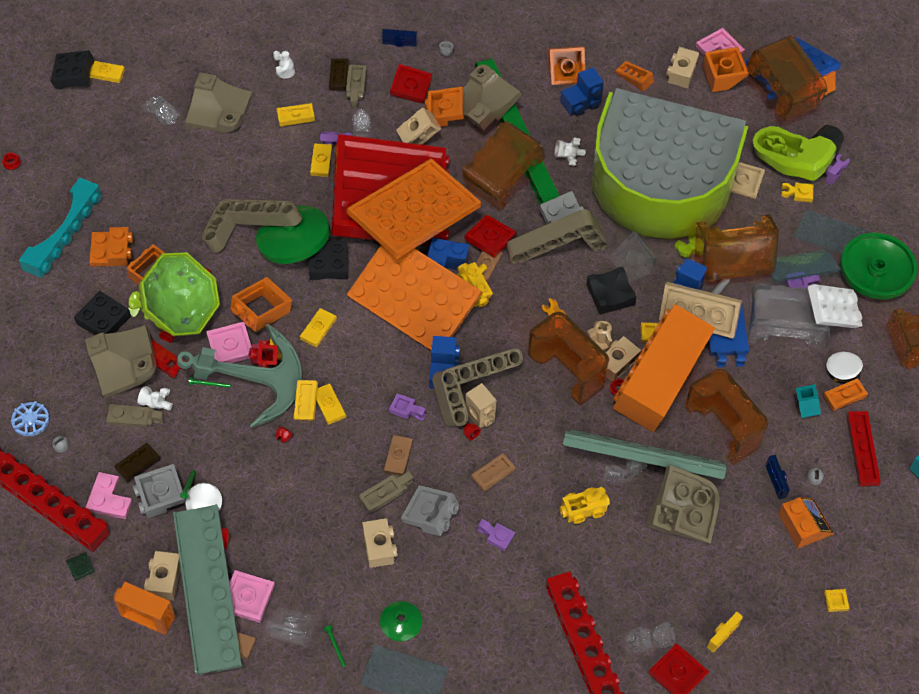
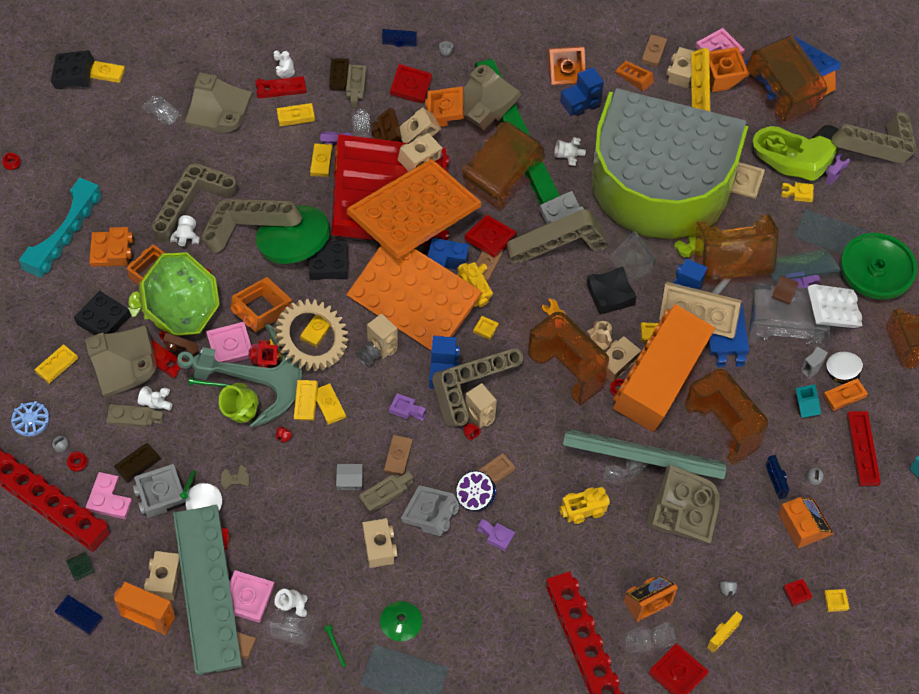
(56, 364): none -> yellow plate
(77, 456): none -> red plate
(78, 615): none -> clear blue plate
(174, 343): none -> reddish brown plate
(185, 229): none -> white piece
(192, 180): none -> dark tan beam
(228, 479): none -> dark tan piece
(238, 402): none -> lime helmet
(280, 87): none -> red plate
(283, 334): none -> tan piece
(288, 599): none -> white piece
(349, 476): none -> light grey piece
(368, 354): none -> flat silver wheel
(383, 335): none -> tan brick
(387, 126): none -> reddish brown plate
(419, 152): none -> tan brick
(475, 491): none -> tile
(485, 327): none -> yellow tile
(650, 597): none -> orange slope
(654, 50): none -> medium nougat plate
(700, 79): none -> yellow plate
(728, 587): none -> light grey hinge
(785, 290): none -> reddish brown slope
(797, 592): none -> red plate
(814, 362): none -> light grey piece
(895, 147): none -> dark tan beam

